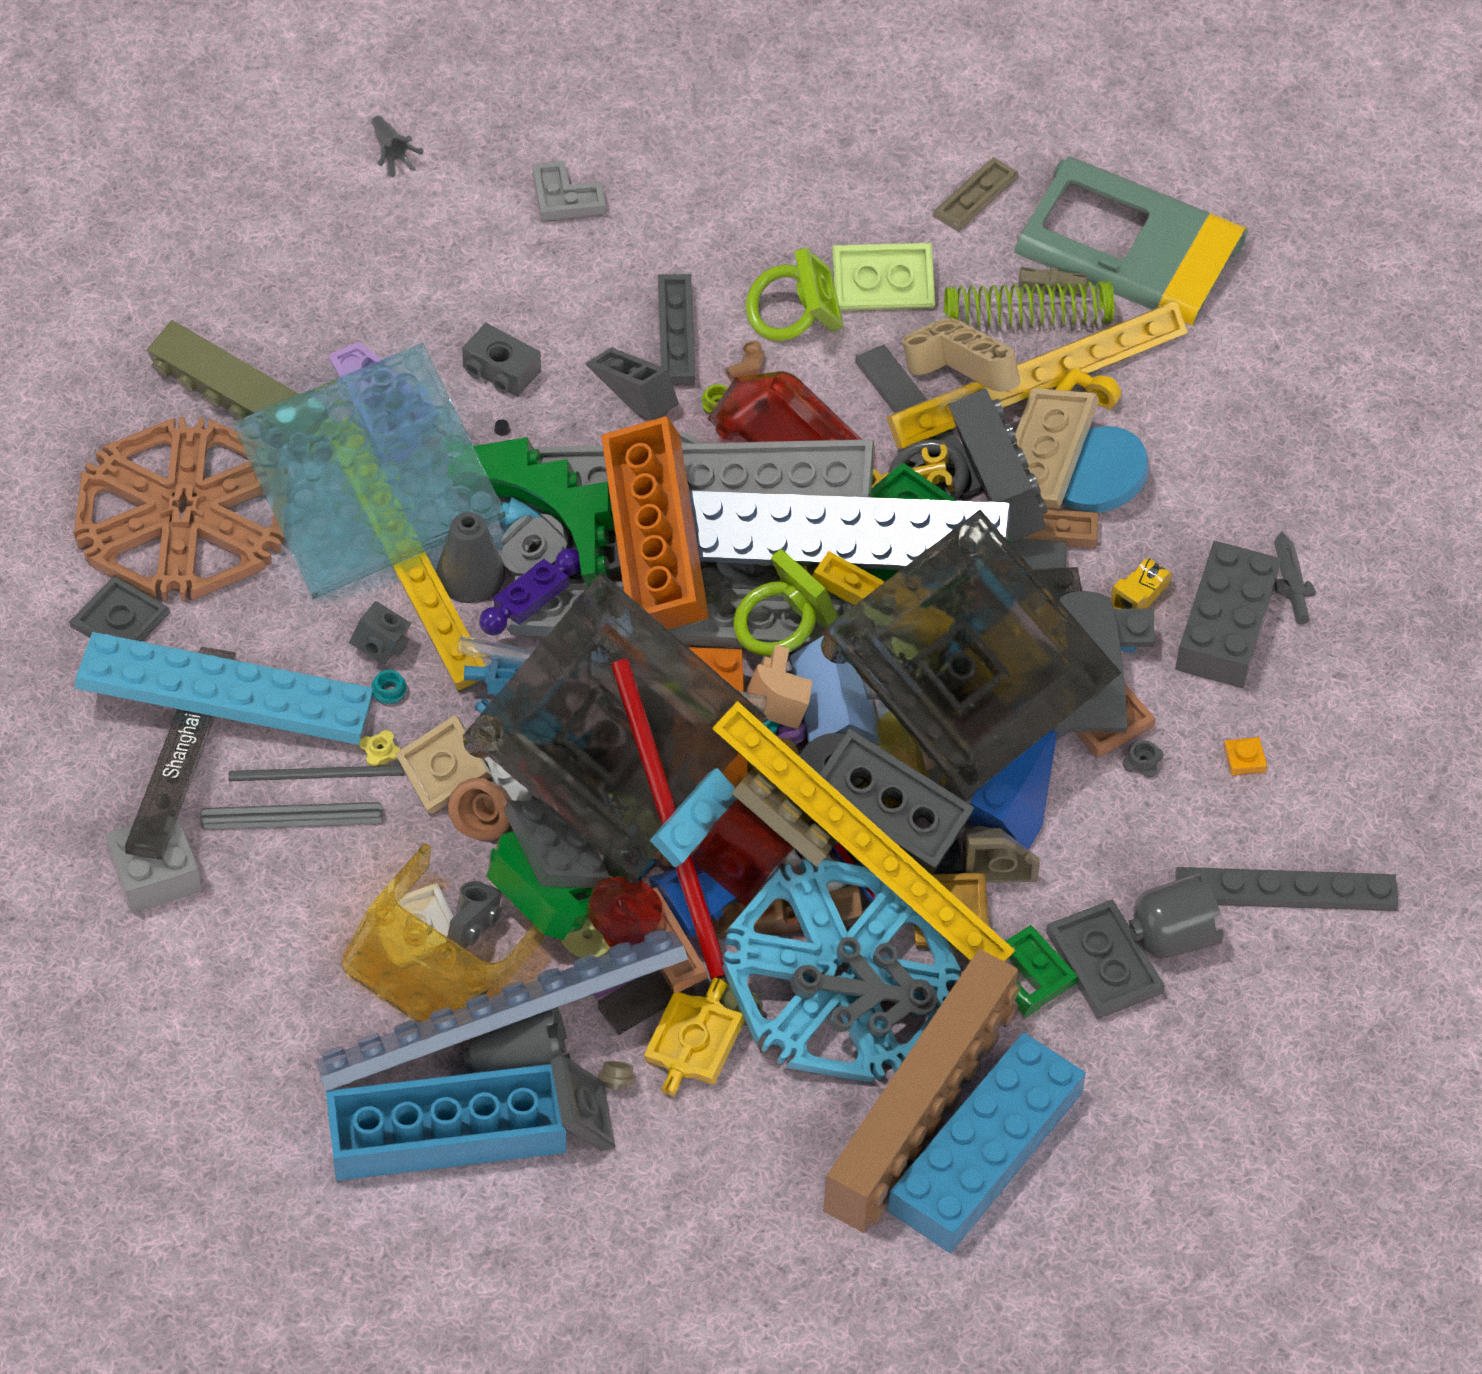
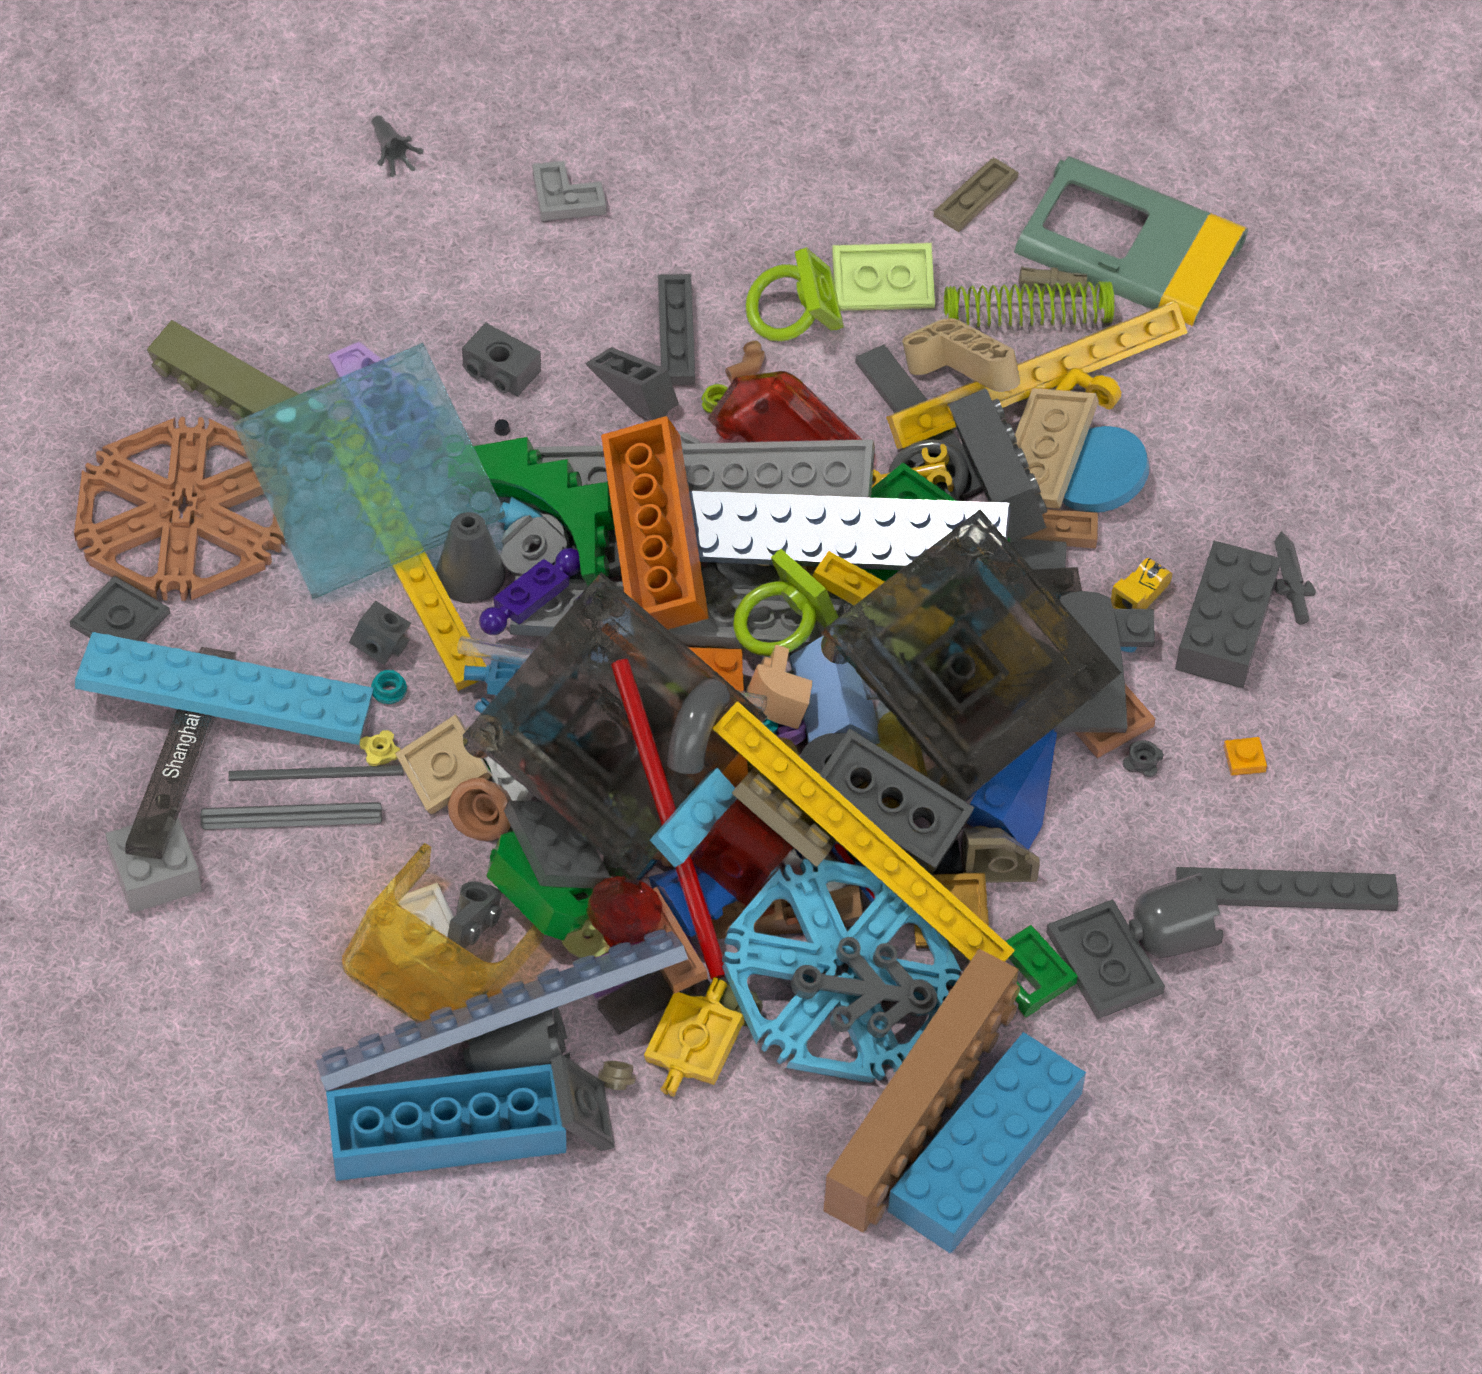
(694, 726): none -> dark grey cylinder

